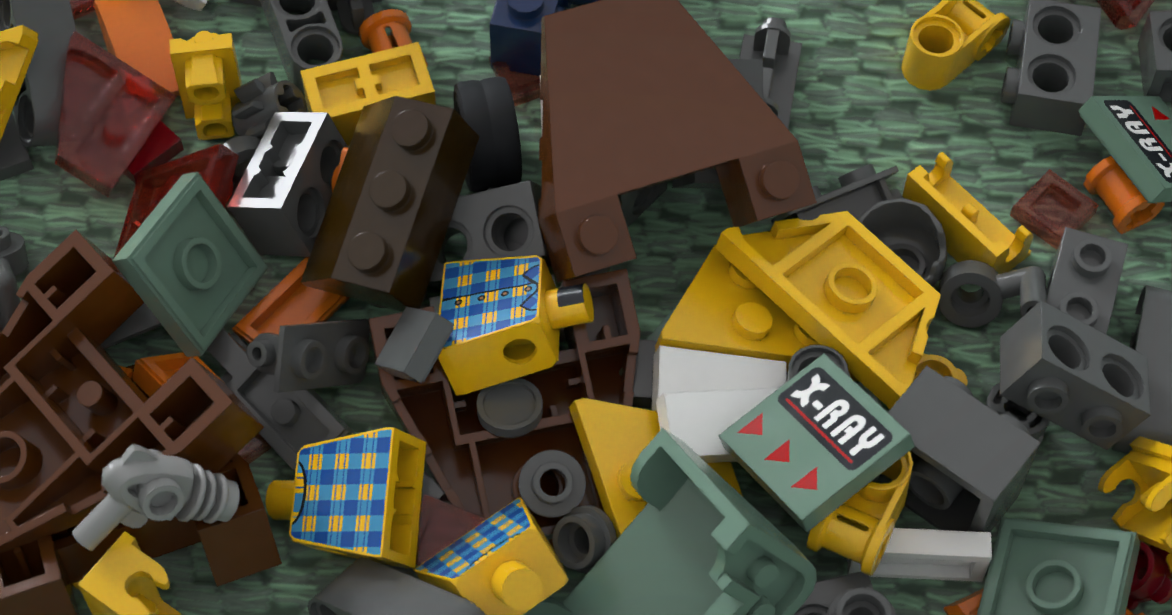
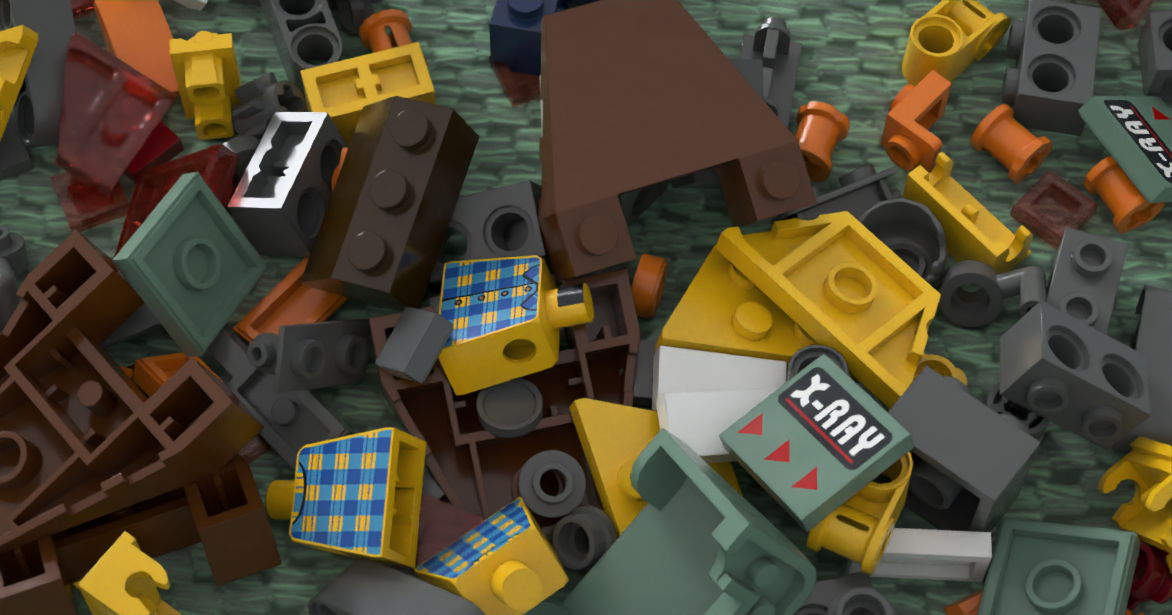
(85, 205): none -> clear red tile
(156, 488): light grey piece -> none
(492, 114): black tyre -> none
(649, 285): none -> orange tile
(817, 134): none -> orange bush
(910, 118): none -> orange bracket
(1010, 143): none -> orange bush

